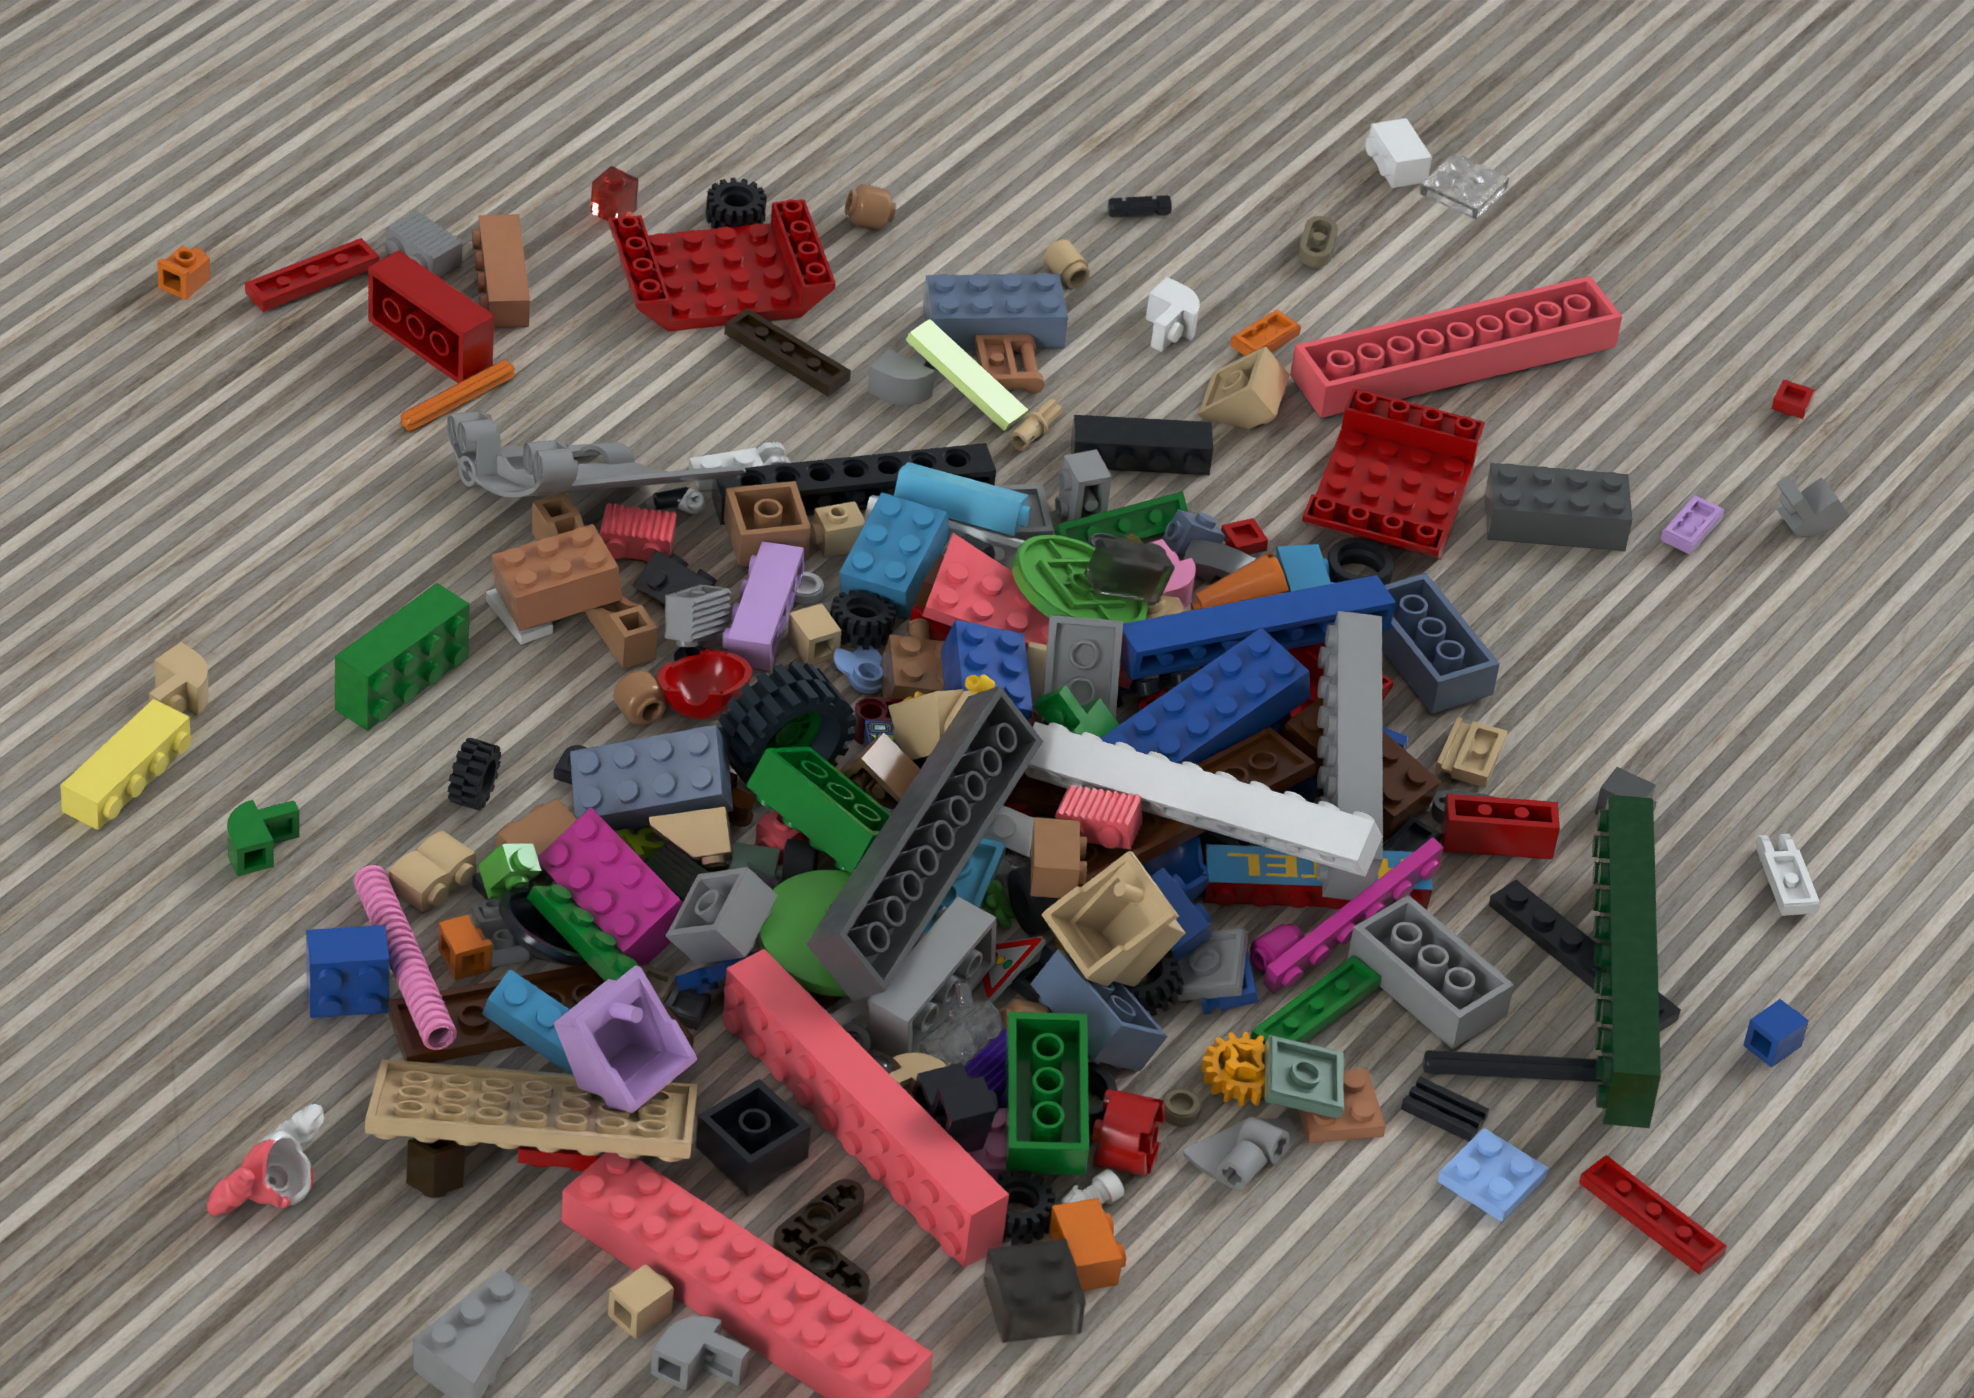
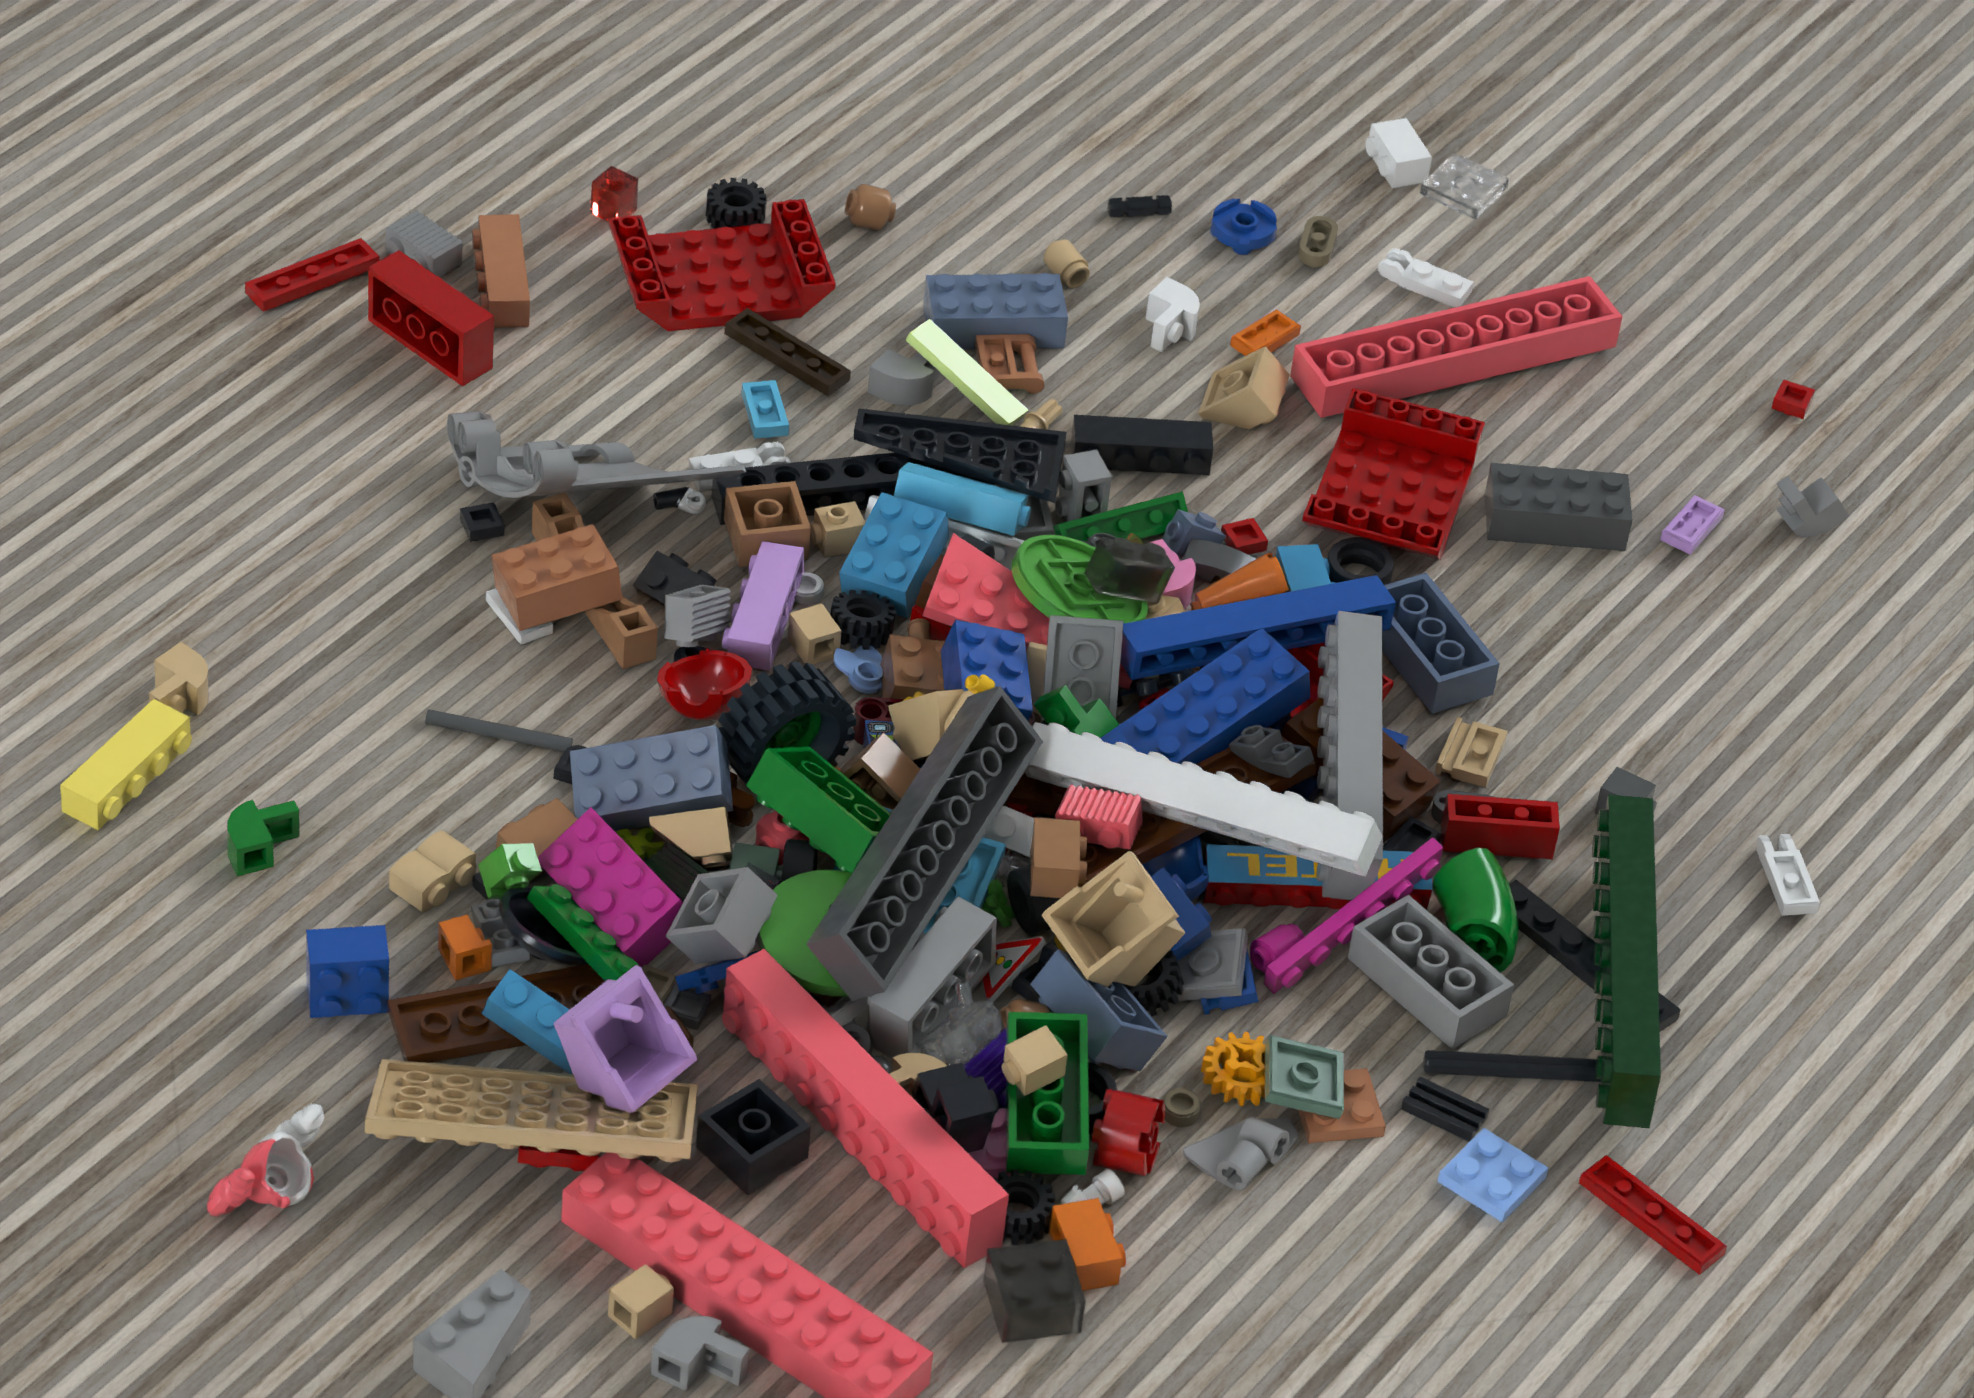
(190, 265): orange brick -> none
(402, 656): green brick -> none
(406, 958): bright pink piece -> none
(435, 1166): dark brown brick -> none
(457, 395): orange axle -> none
(474, 773): black tyre -> none
(482, 522): none -> black plate
(498, 730): none -> dark grey bar
(637, 532): coral brick -> none
(640, 697): medium nougat head -> none
(765, 409): none -> medium azure plate
(813, 1238): dark brown beam -> none
(996, 453): none -> black wing
(1034, 1060): none -> tan brick
(1244, 225): none -> blue plate
(1269, 753): none -> dark grey slope
(1321, 1003): green plate -> none
(1425, 278): none -> white hinge
(1479, 905): none -> green brick
(1775, 1033): blue brick -> none

